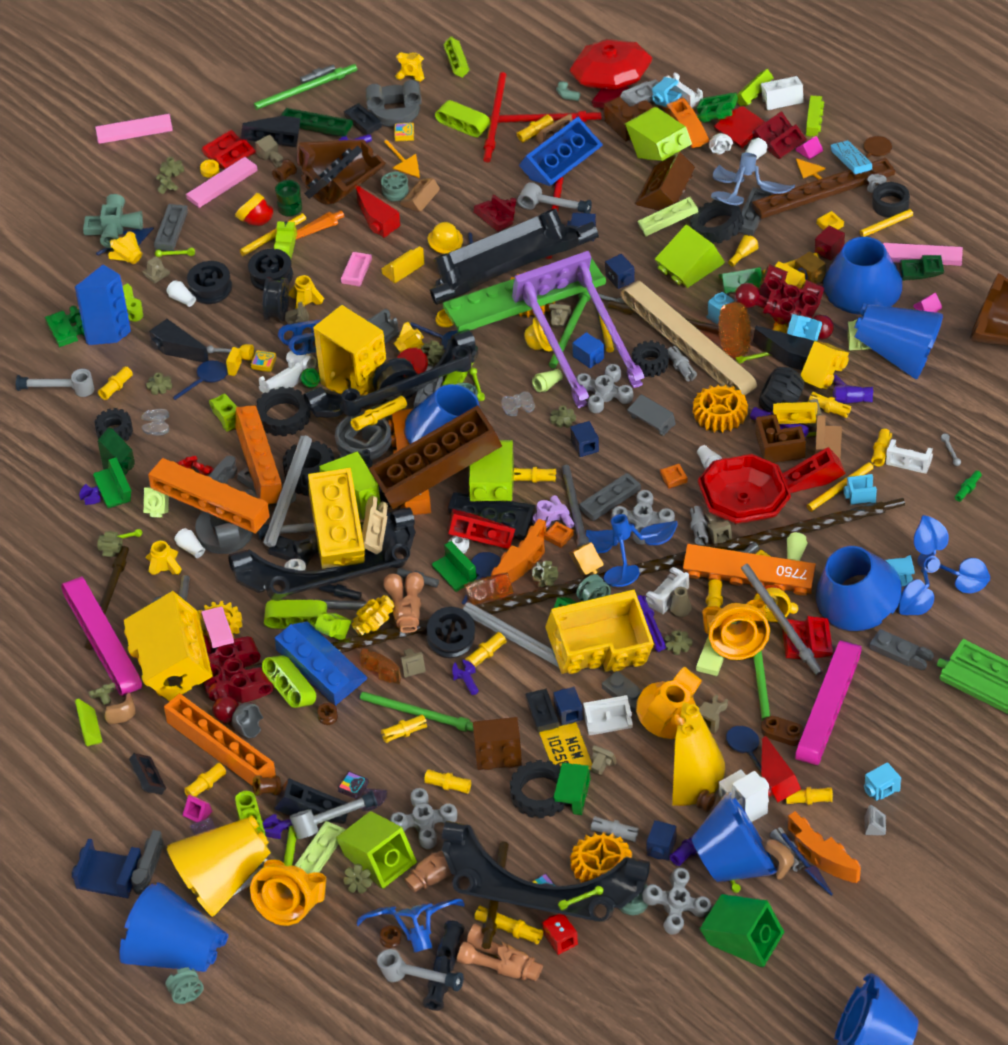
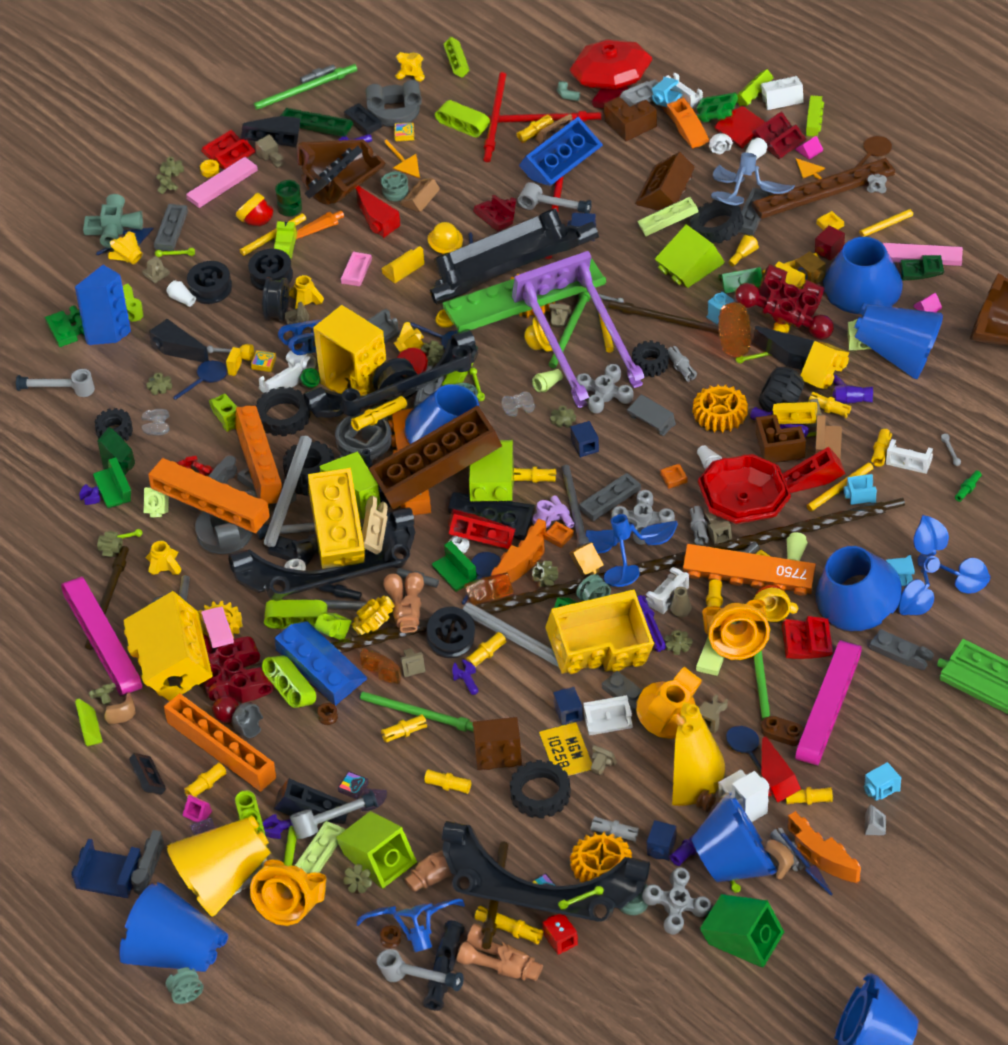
(115, 383): yellow pin -> none
(134, 128): bright pink tile -> none
(187, 541): white cone -> none
(266, 785): reddish brown bush -> none
(284, 171): reddish brown bush -> none
(424, 817): light grey gear -> none
(542, 710): black plate -> none
(573, 786): green panel -> none
(588, 350): blue brick -> none
(619, 271): dark blue brick -> none
(657, 135): lime slope -> none
(687, 338): tan beam -> none
(804, 327): medium azure bracket -> none
(805, 653): flat silver bar -> none
(851, 157): medium azure tile -> none
(890, 189): black tyre -> none

